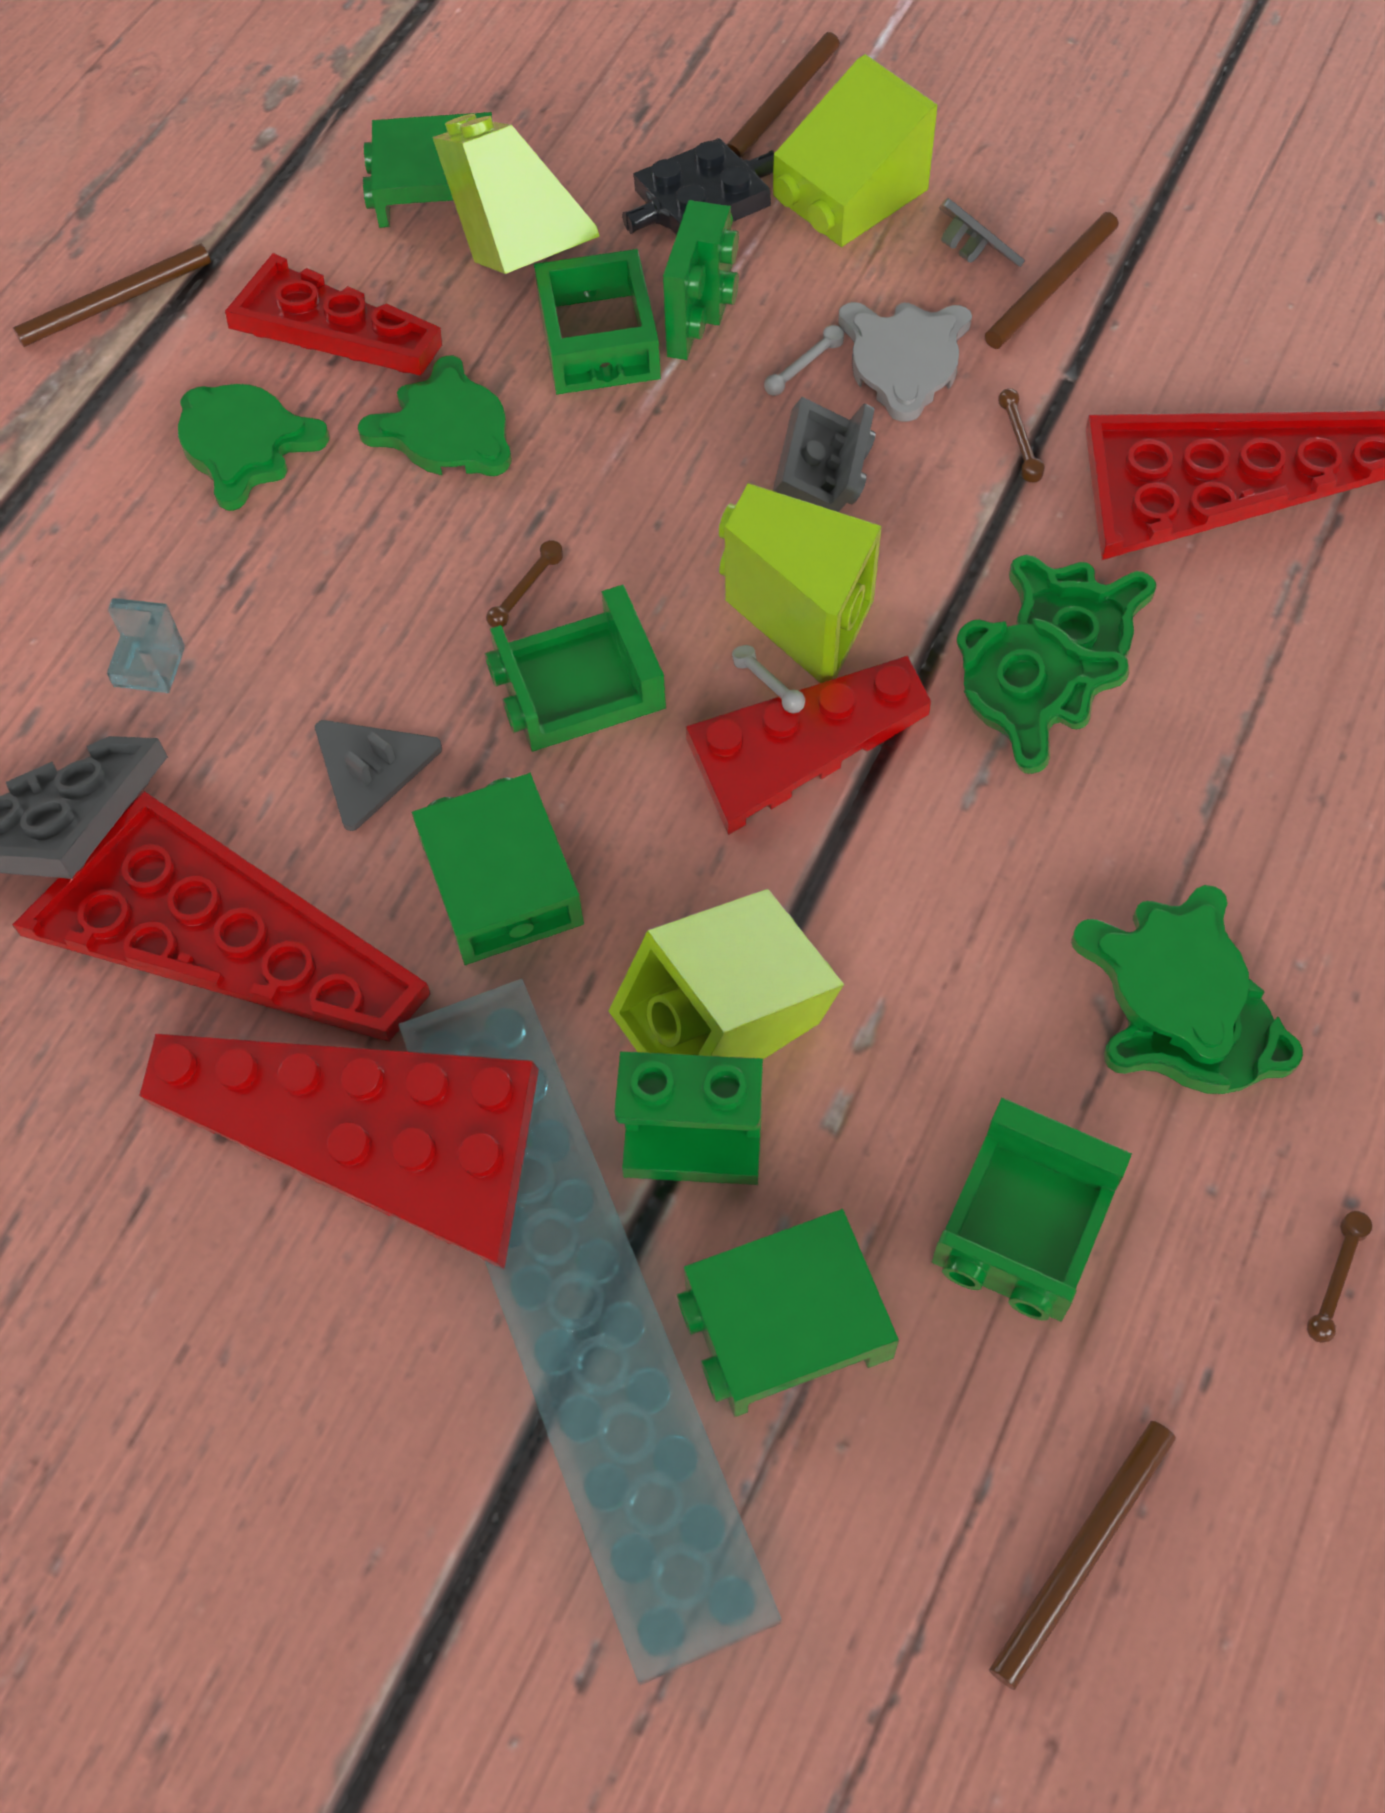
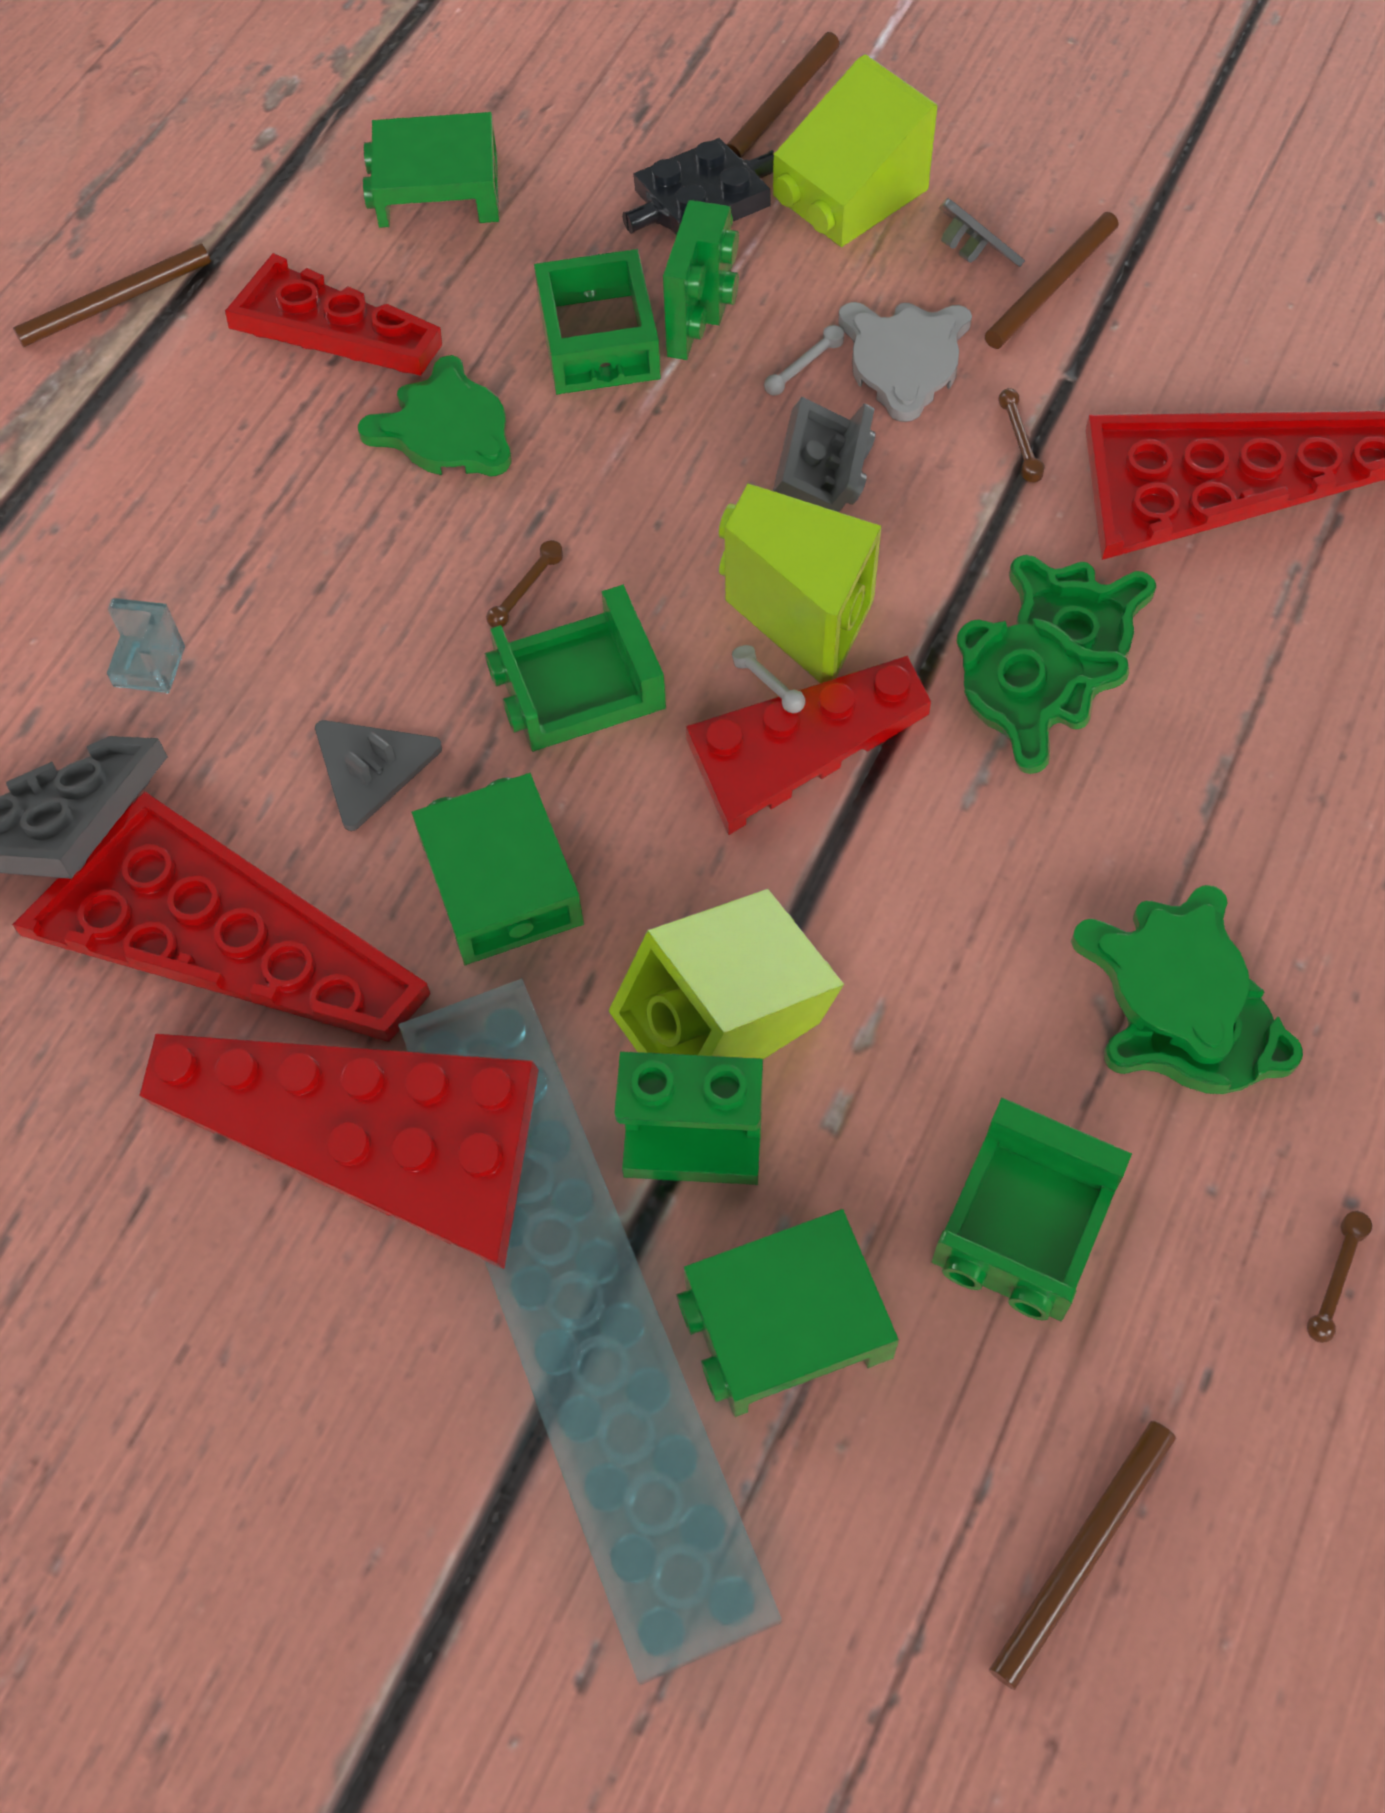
(241, 438): green tile -> none
(507, 196): slope -> none

